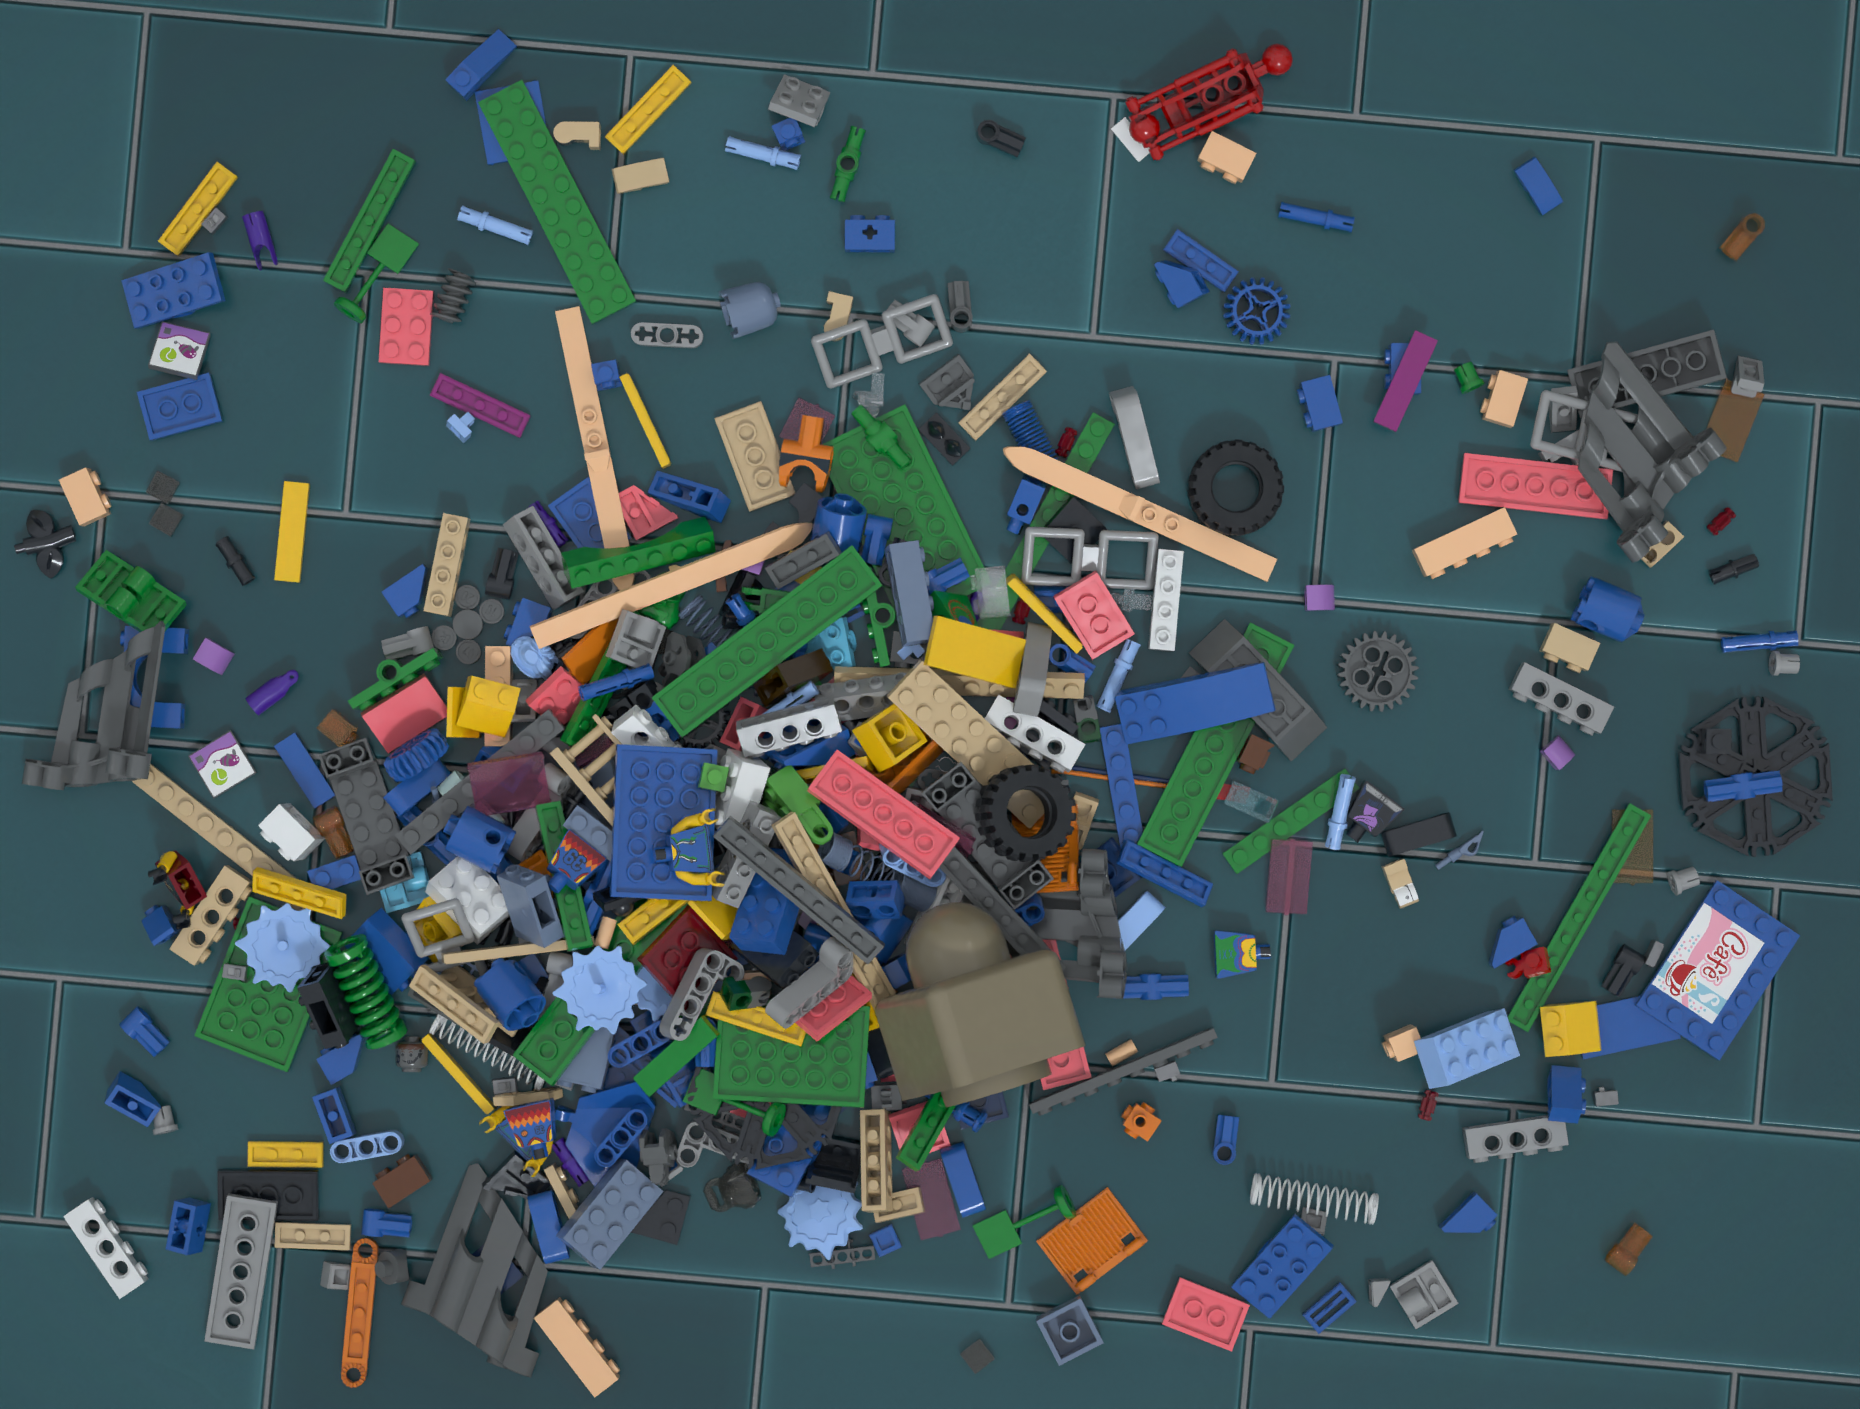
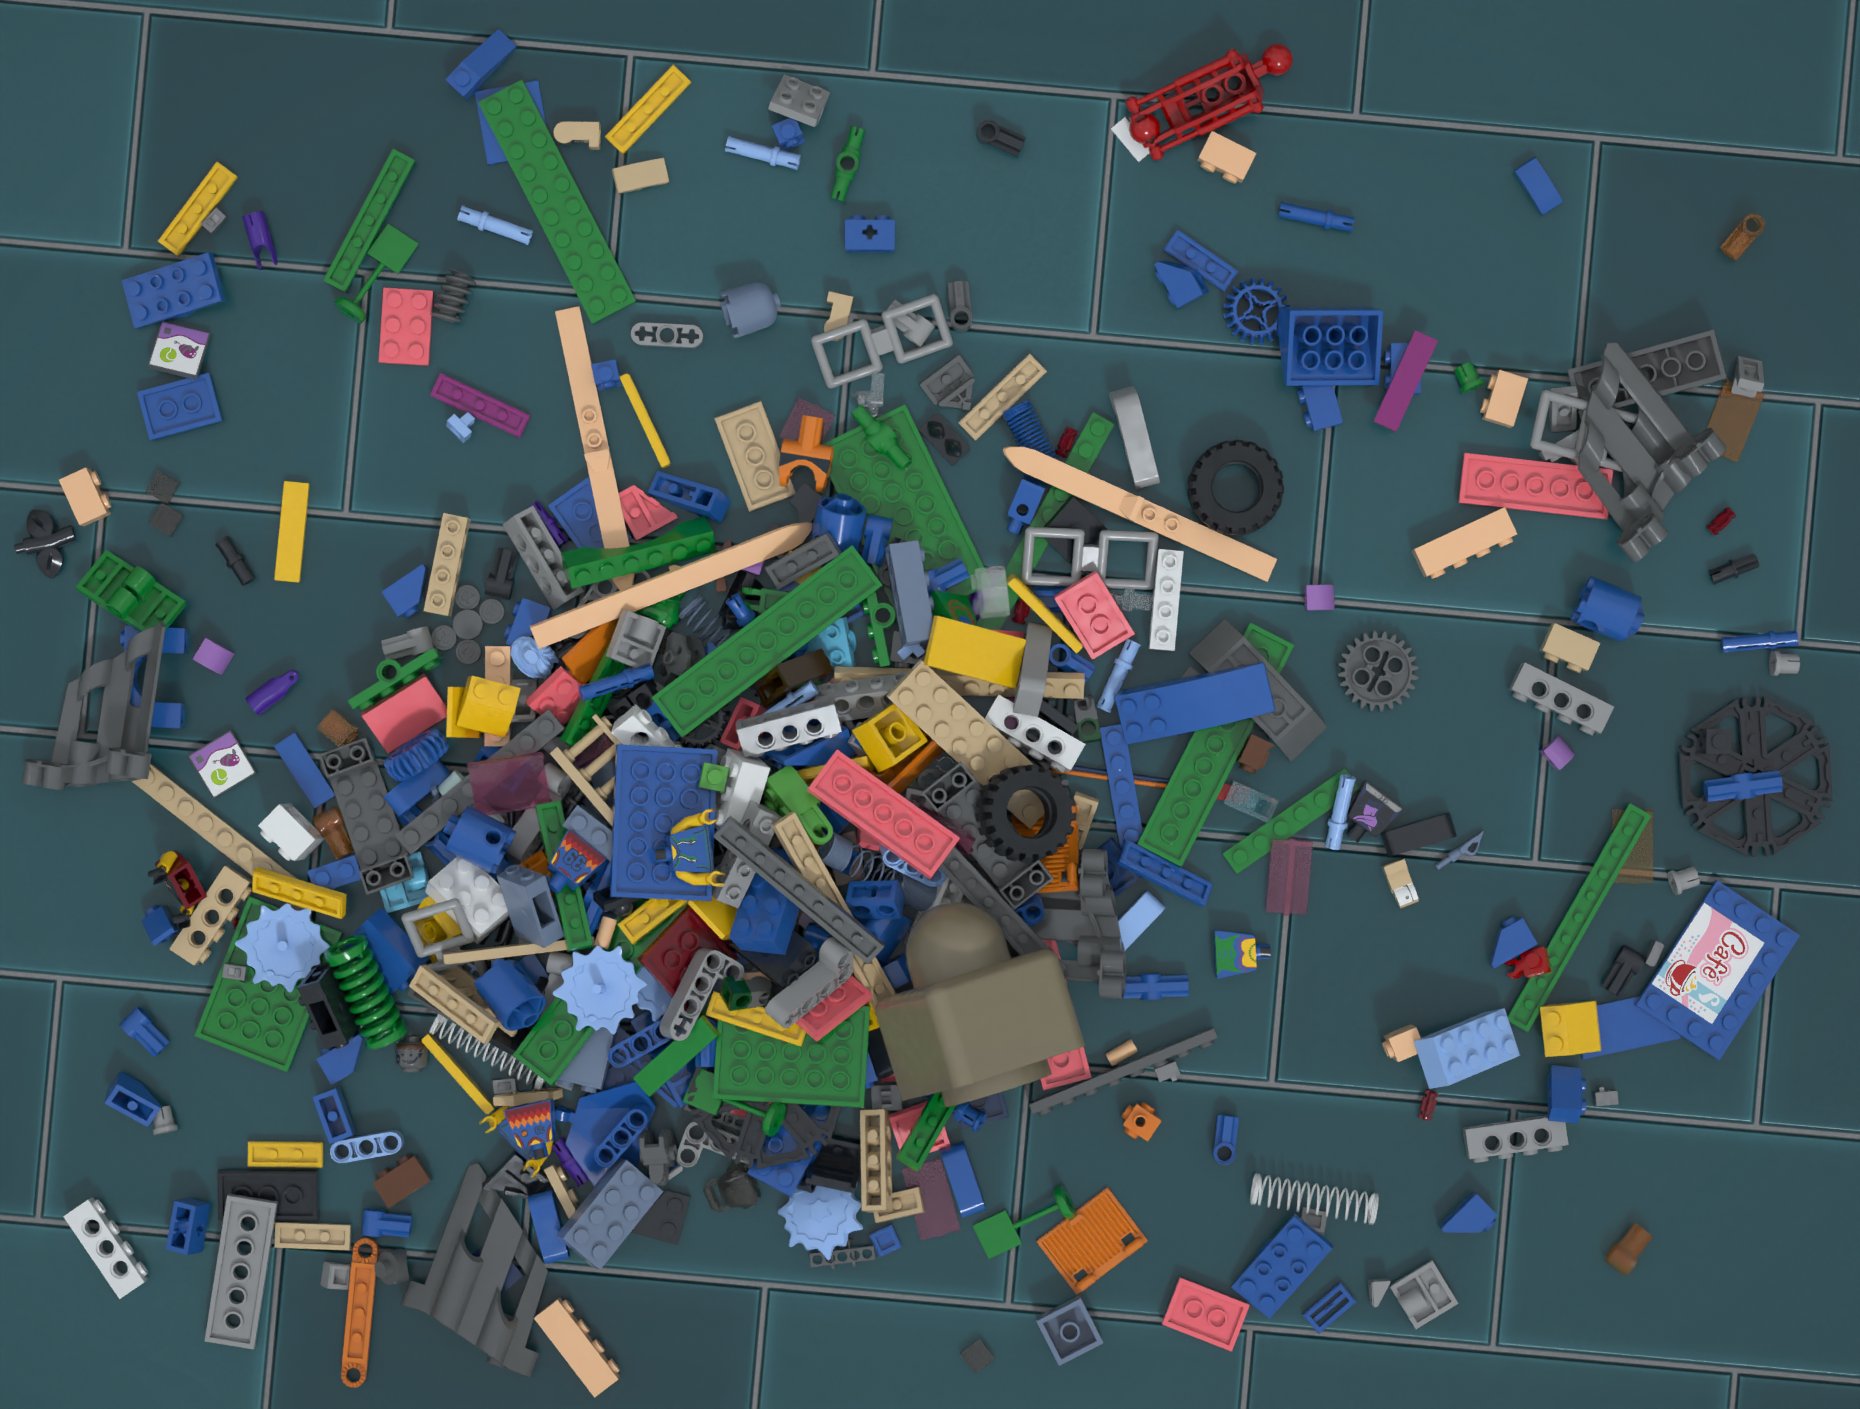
(1330, 345): none -> blue slope
(1662, 548): tan leg -> none

